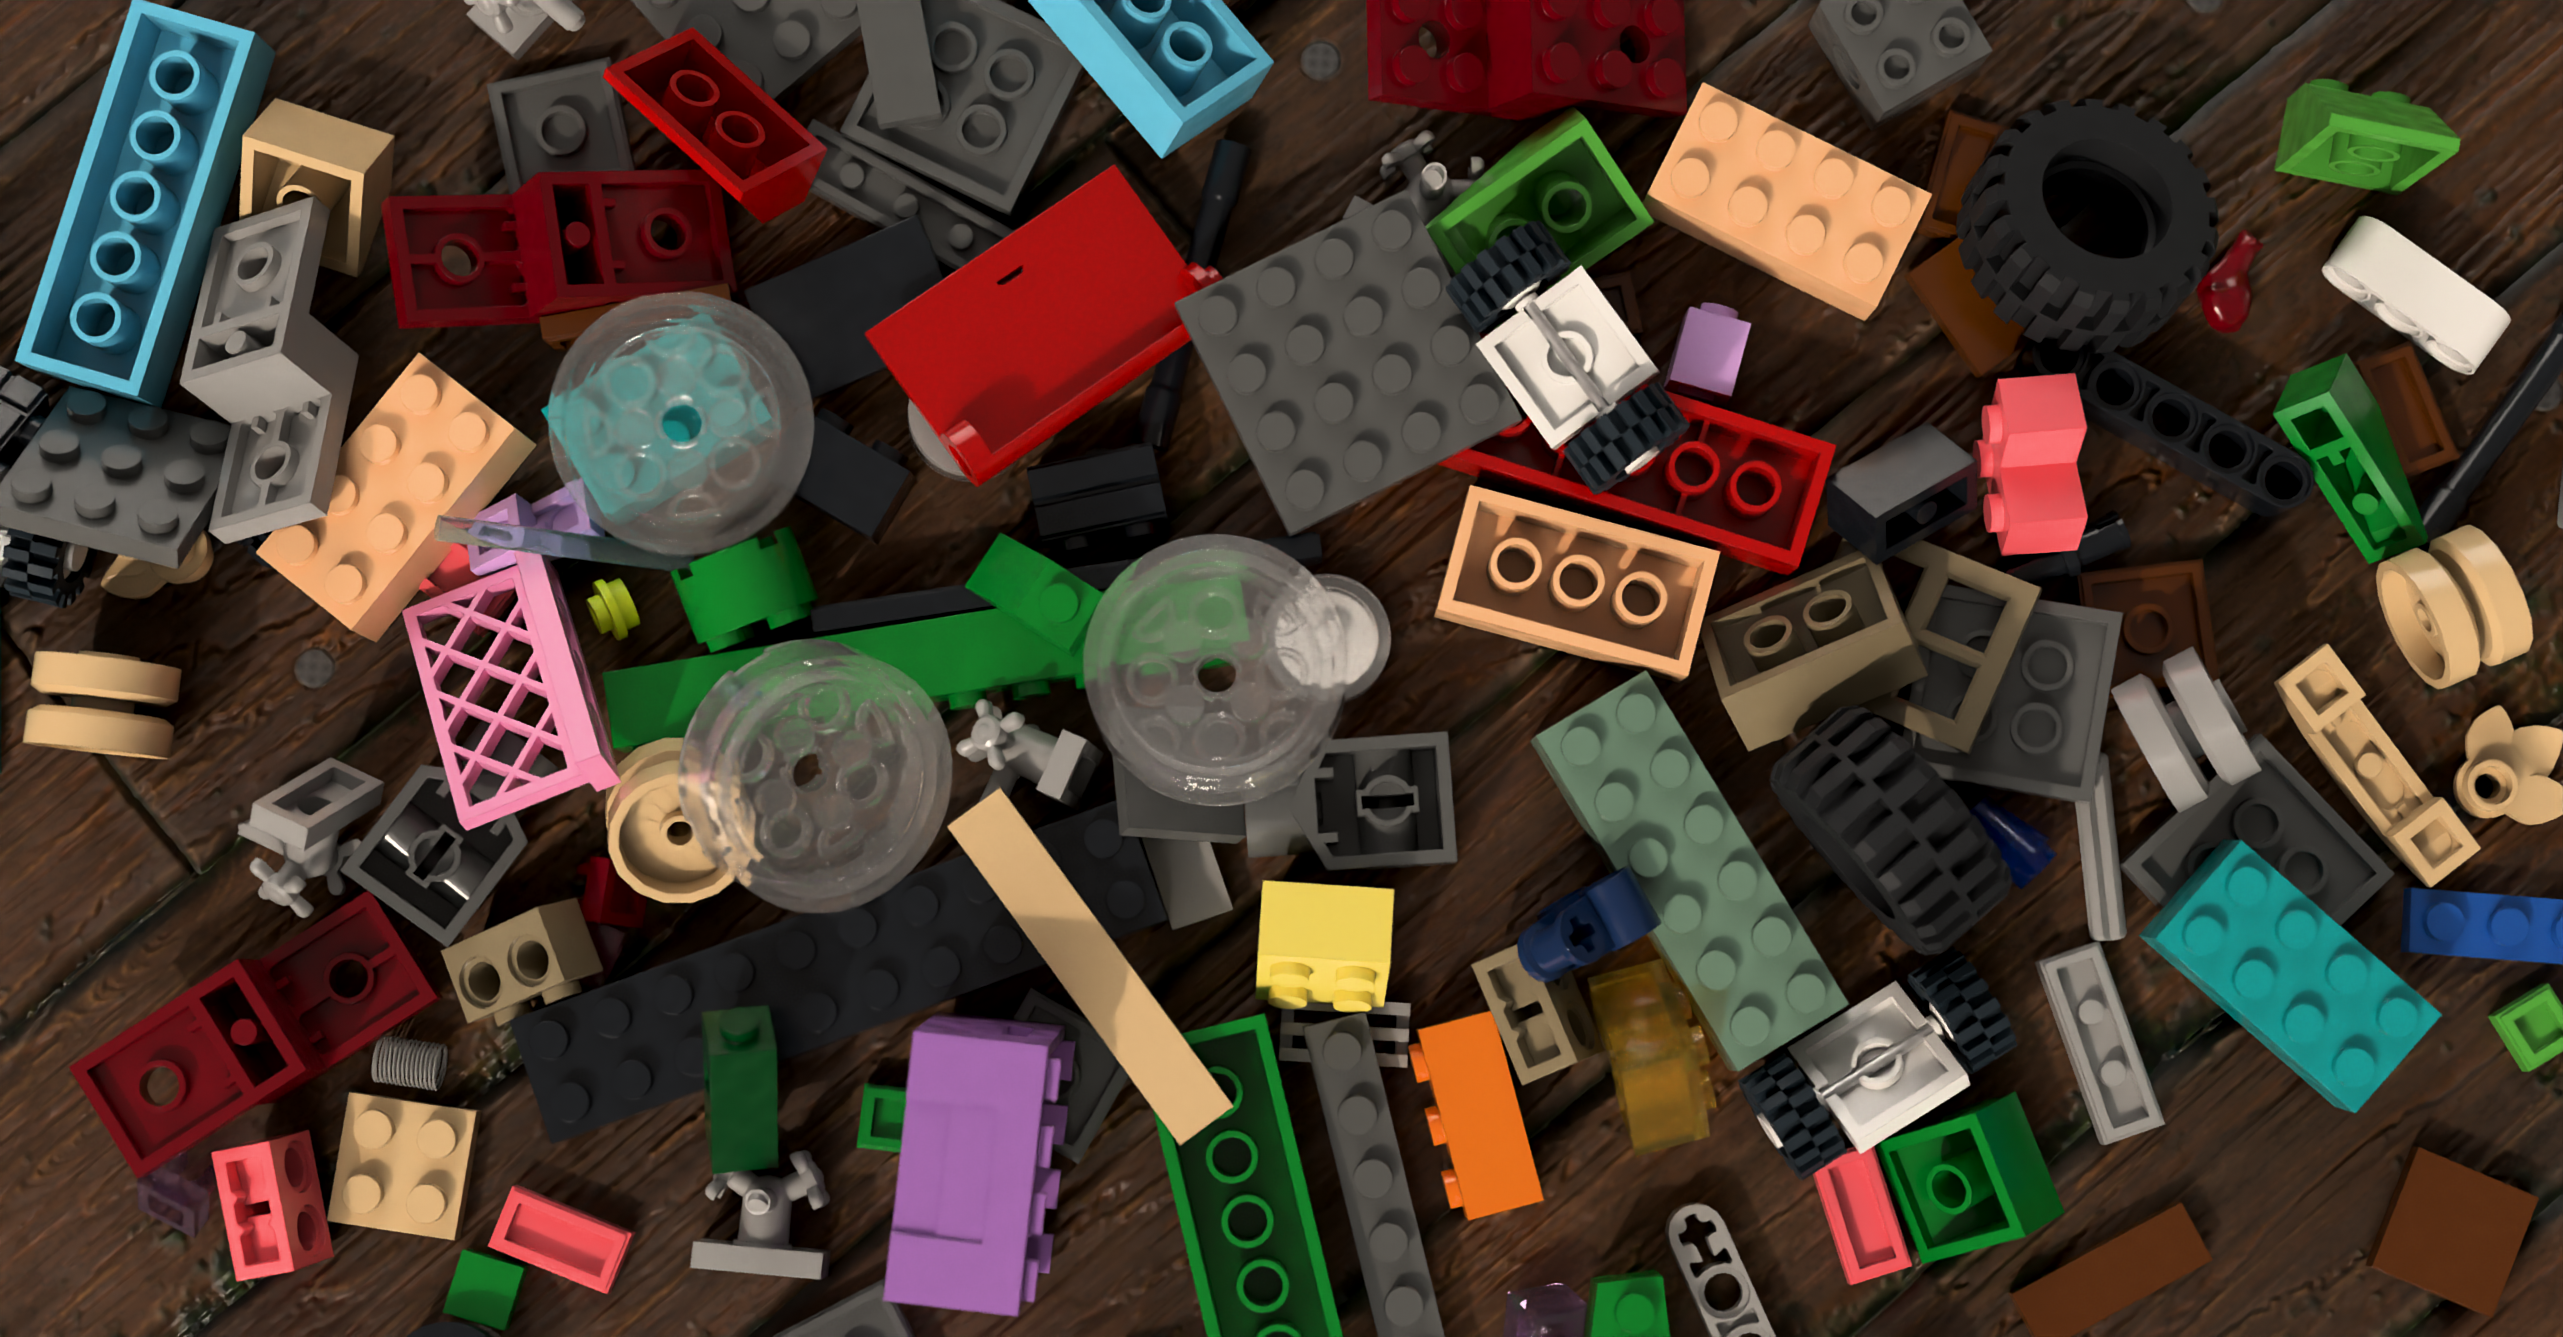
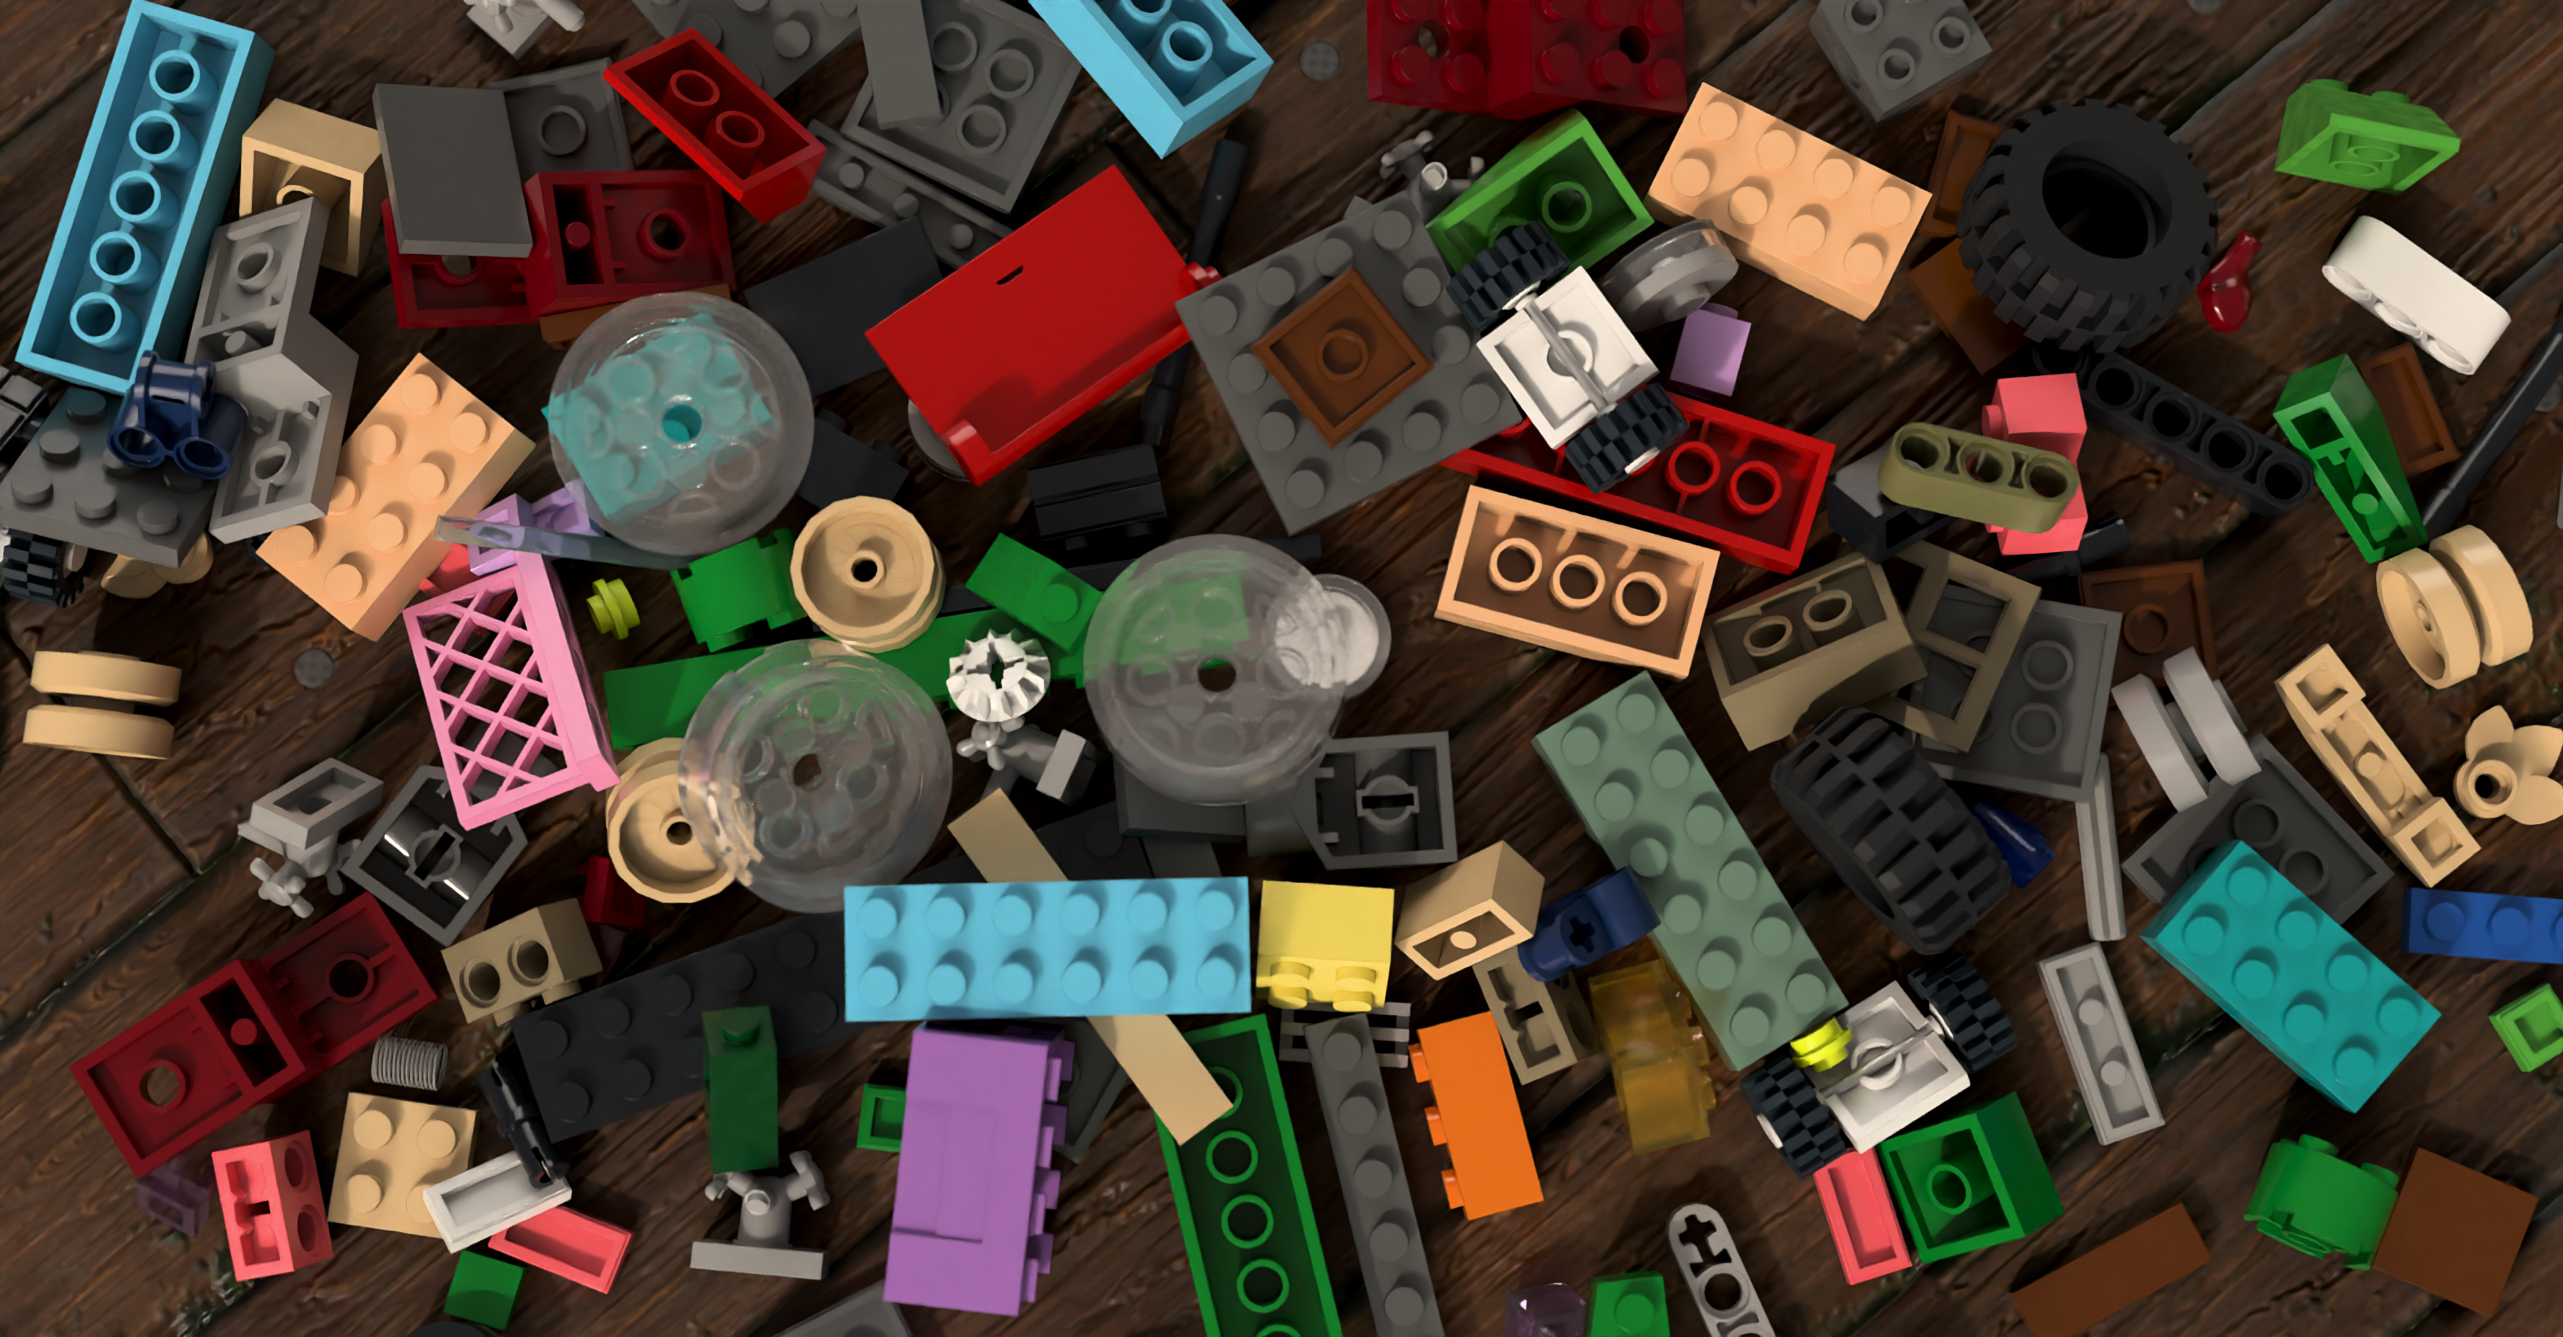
(179, 416): none -> dark blue piece
(451, 171): none -> dark grey tile
(490, 1200): none -> white tile
(521, 1123): none -> black pin
(841, 547): none -> tan wheel
(1024, 679): none -> white gear
(1047, 949): none -> medium azure brick
(1342, 357): none -> reddish brown tile
(1469, 910): none -> tan brick
(1670, 275): none -> light grey piece
(1821, 1045): none -> neon yellow plate
(2006, 467): none -> olive beam
(2322, 1202): none -> green brick

